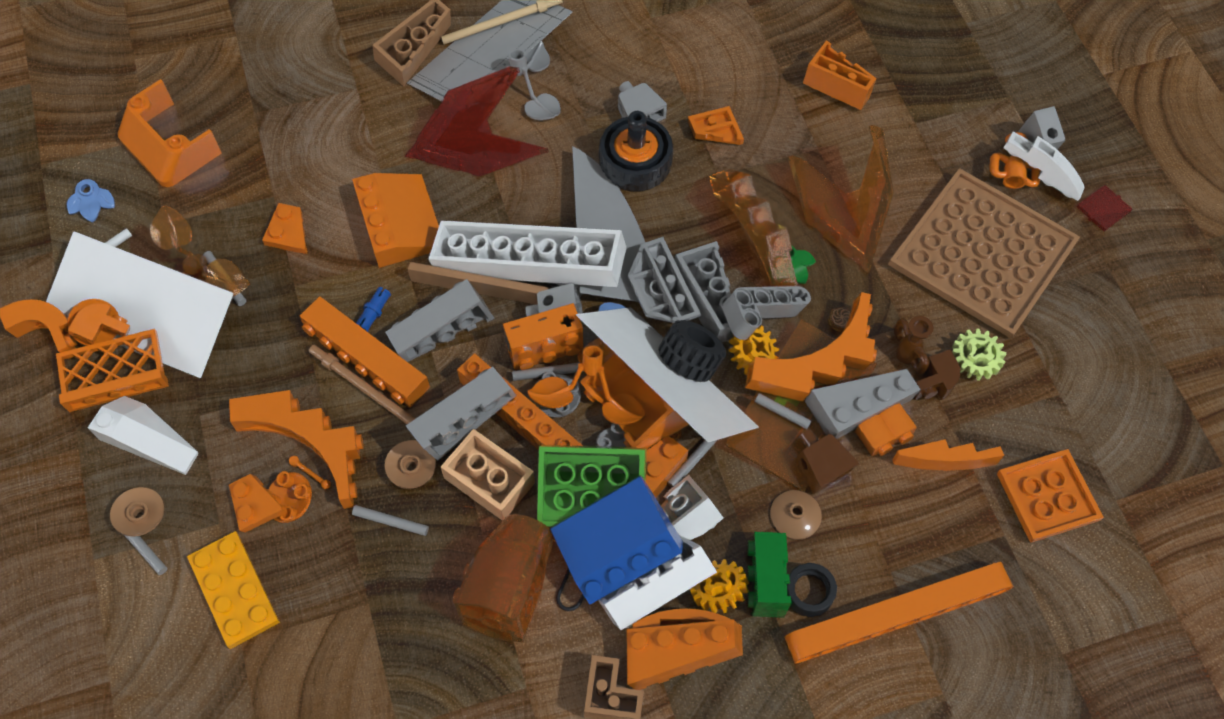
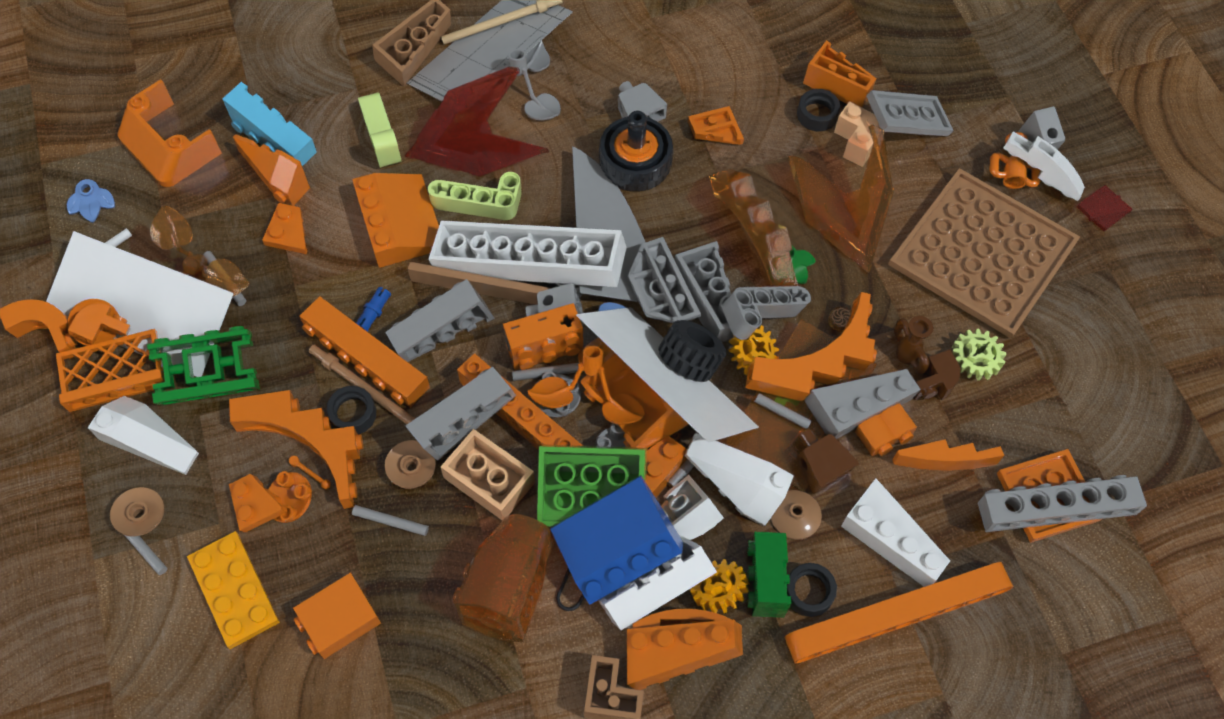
(206, 385): none -> green fence
(266, 126): none -> medium azure wedge
(276, 169): none -> orange wedge
(335, 616): none -> orange brick
(348, 393): none -> black tyre
(379, 130): none -> yellowish green beam
(447, 195): none -> yellowish green beam
(746, 480): none -> white wedge
(822, 97): none -> black tyre
(854, 125): none -> light nougat brick
(894, 535): none -> white wedge
(909, 113): none -> light grey plate
(1126, 491): none -> light grey brick

